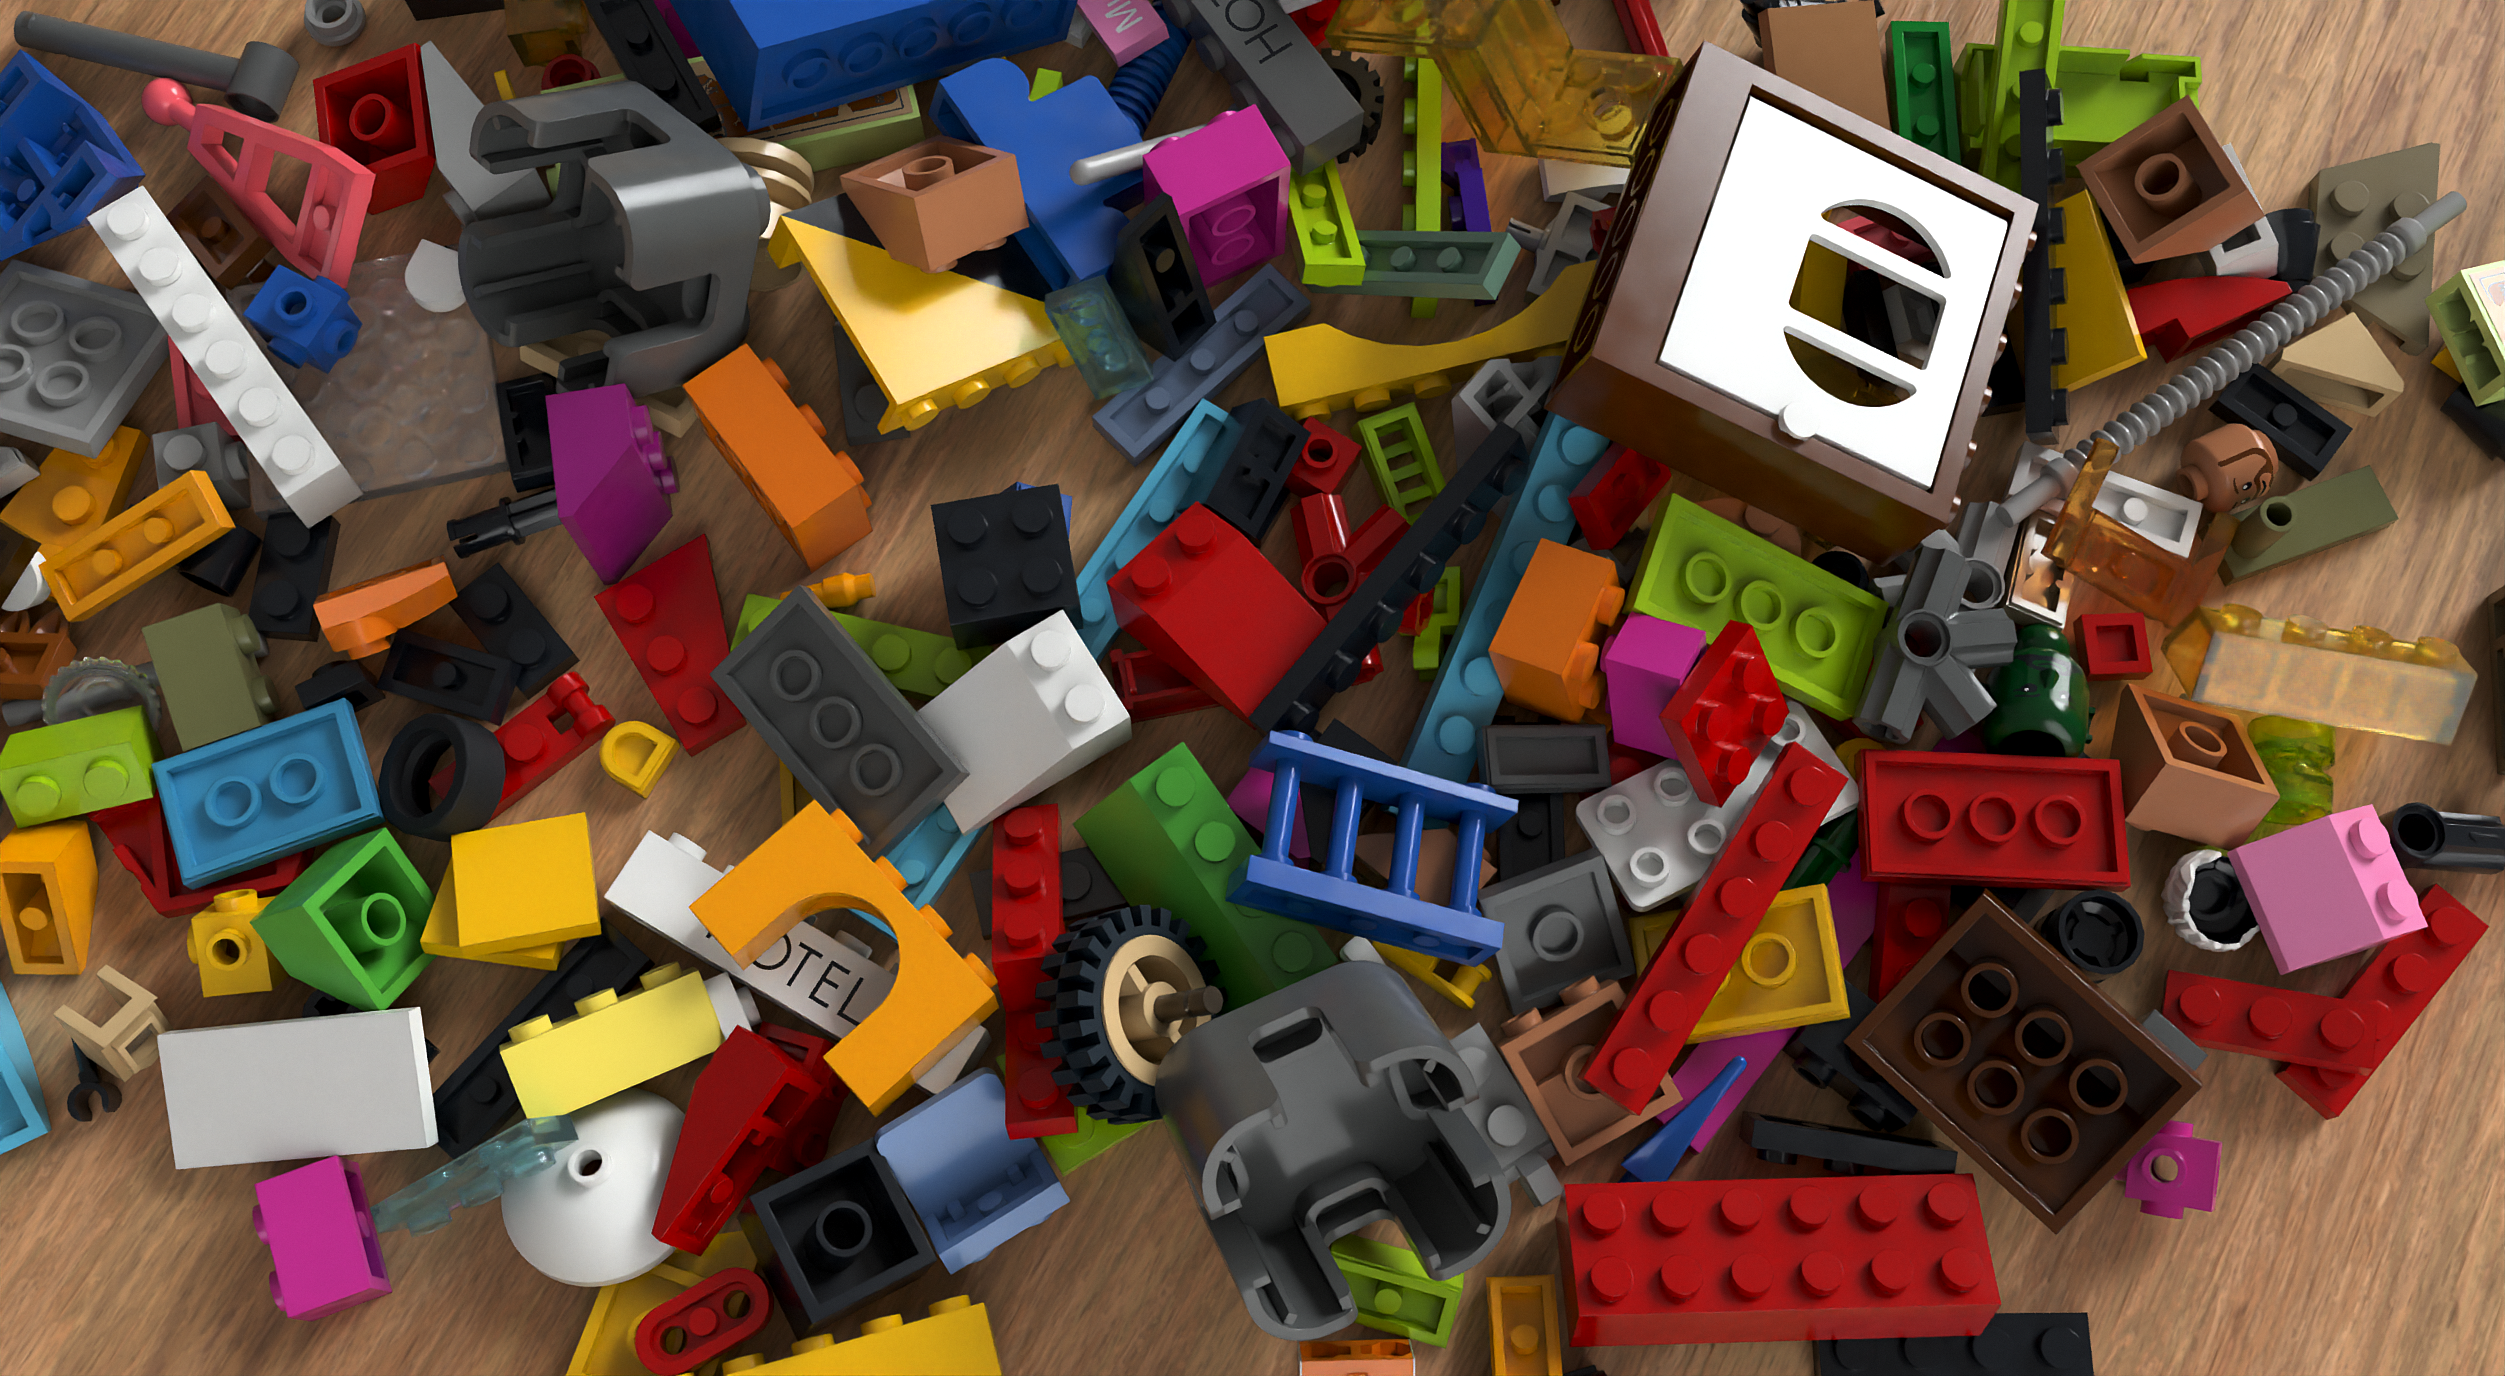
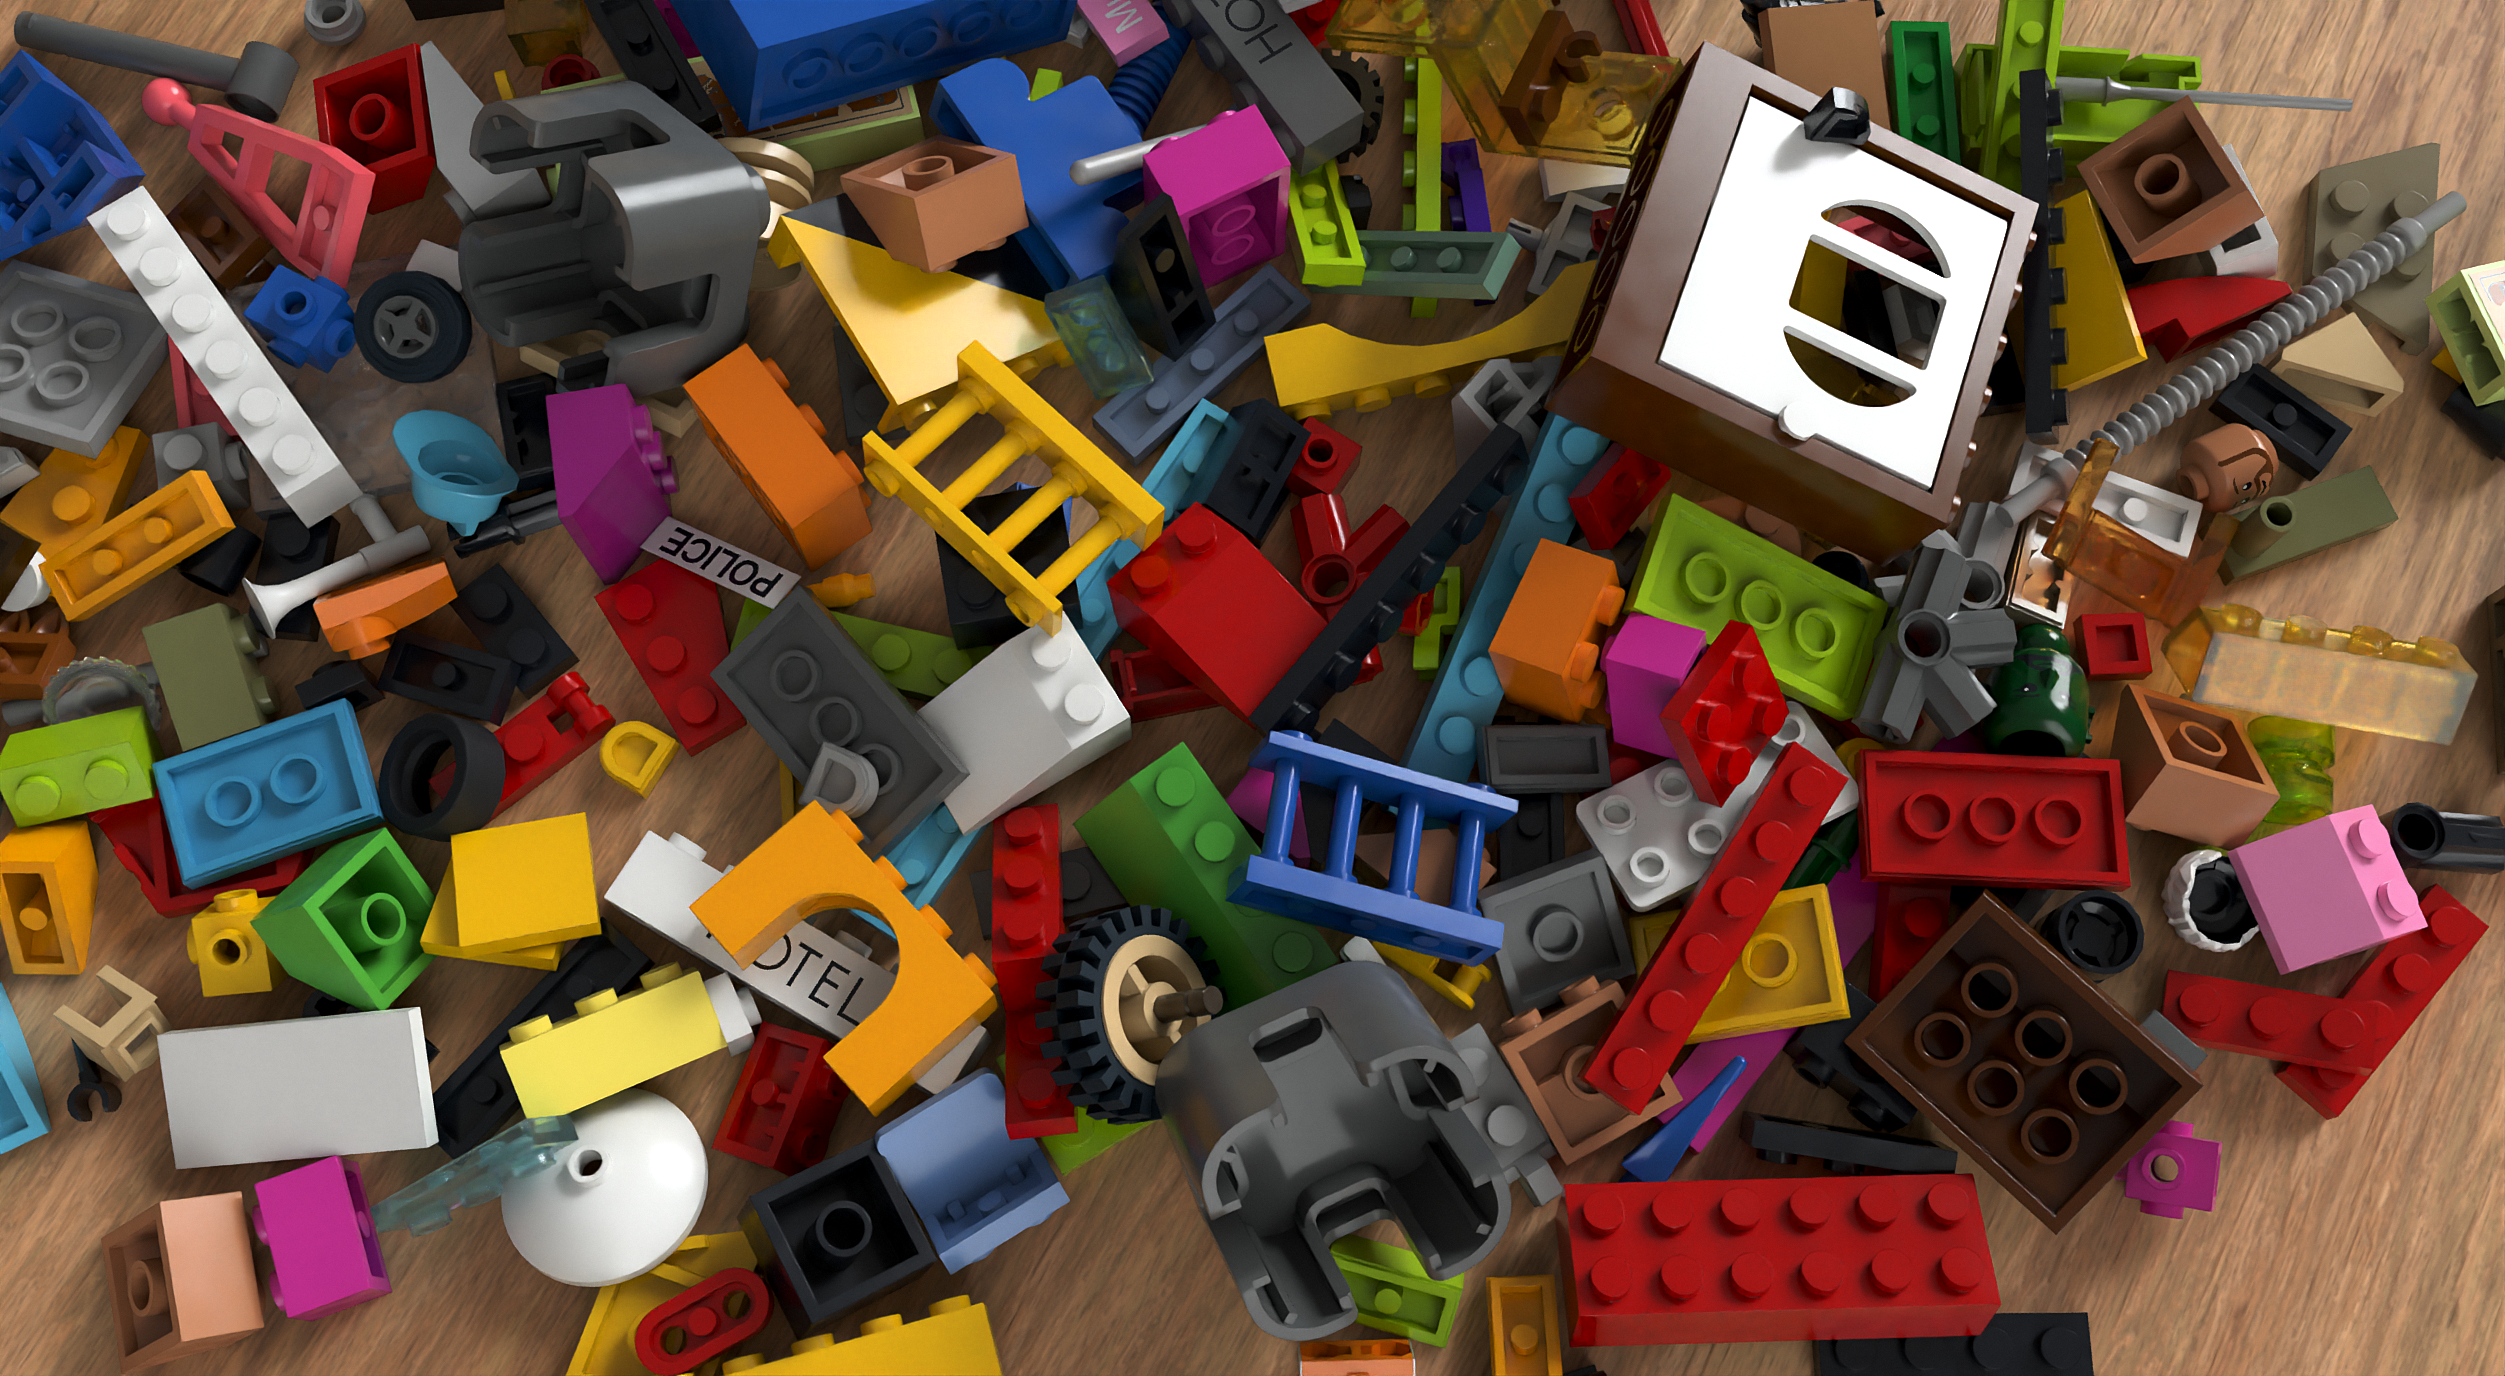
(183, 1280): none -> nougat slope
(389, 320): none -> black wheel
(390, 548): none -> white piece
(453, 468): none -> medium azure piece
(721, 562): none -> white sticker
(731, 1131): red slope -> none
(841, 781): none -> light grey tile
(1030, 429): none -> yellow fence
(1358, 200): none -> black tile
(1408, 422): lime slope -> none
(1542, 75): none -> reddish brown plate
(1839, 118): none -> black tile
(2109, 91): none -> light grey piece
(2297, 247): black cone -> none

